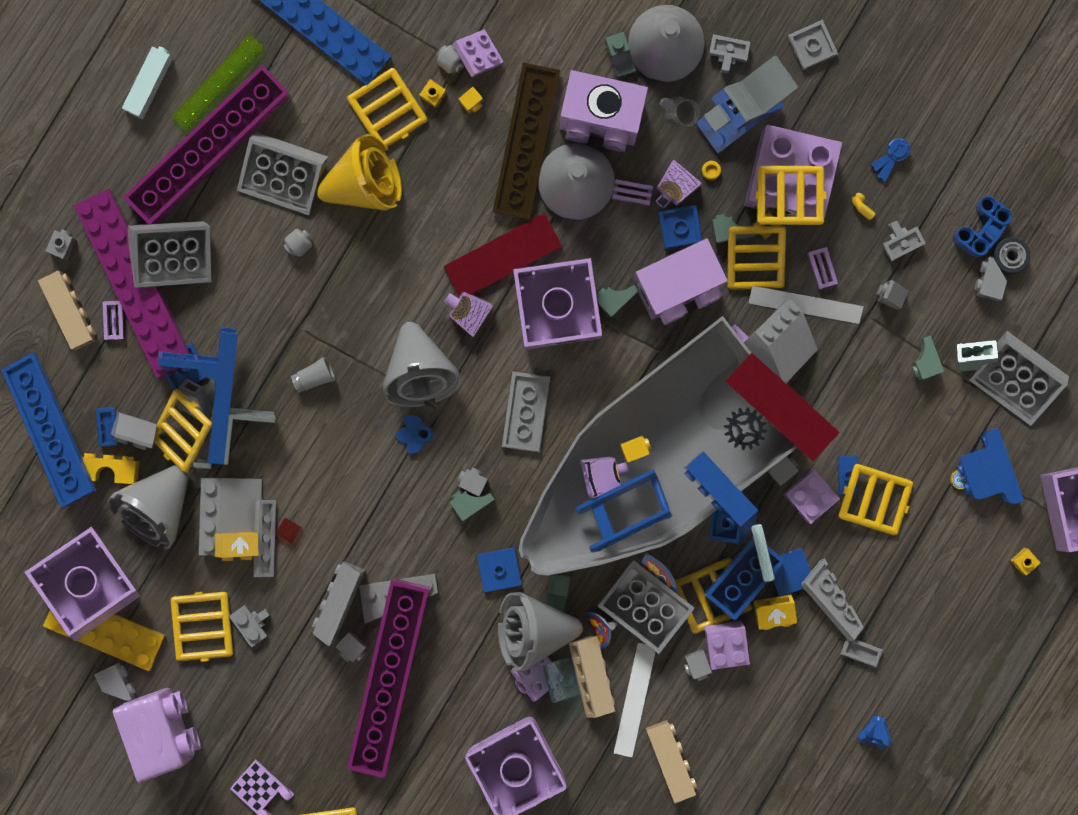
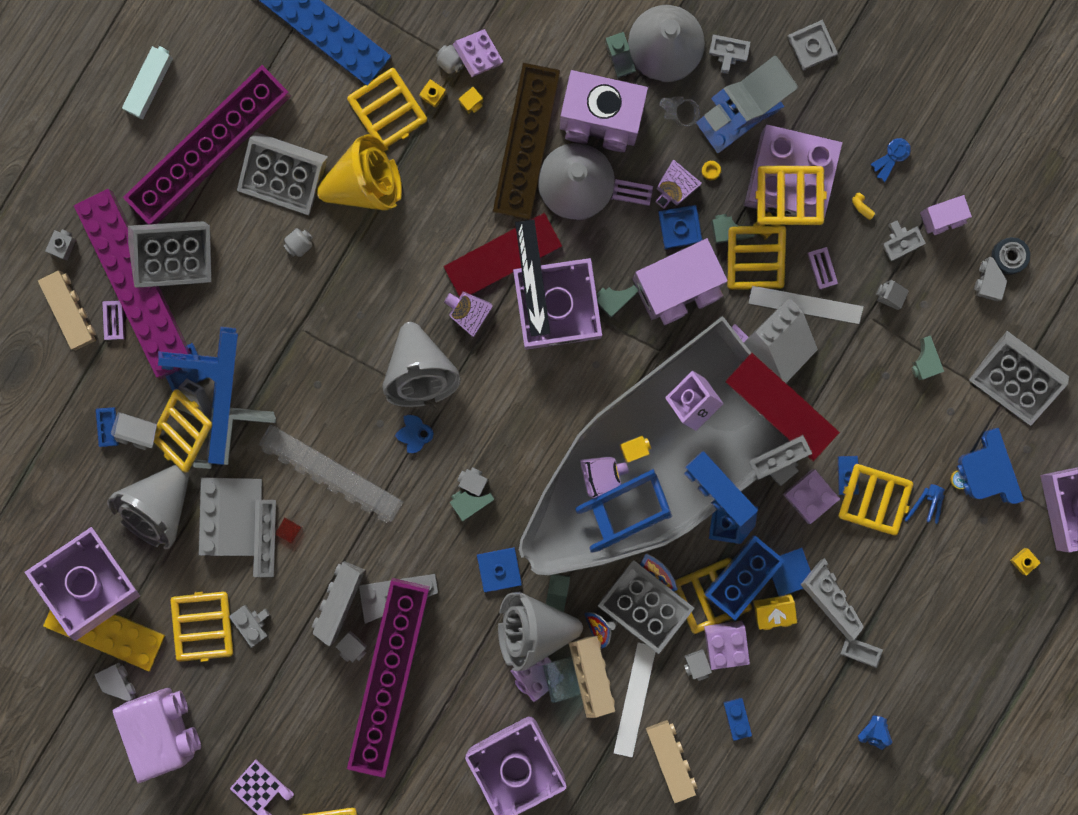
(48, 430): blue plate -> none
(125, 470): yellow arch -> none
(217, 82): clear neon green plate -> none
(236, 545): yellow brick -> none
(313, 375): light grey plant -> none
(330, 472): none -> clear brick
(526, 411): light grey tile -> none
(532, 278): none -> black sticker
(694, 400): none -> lavender brick
(737, 719): none -> blue plate
(740, 436): black gear -> none
(762, 552): light aqua axle -> none
(780, 457): none -> light grey plate
(935, 495): none -> blue plant
(946, 214): none -> lavender brick
(974, 355): sand green arch -> none
(989, 233): blue beam -> none

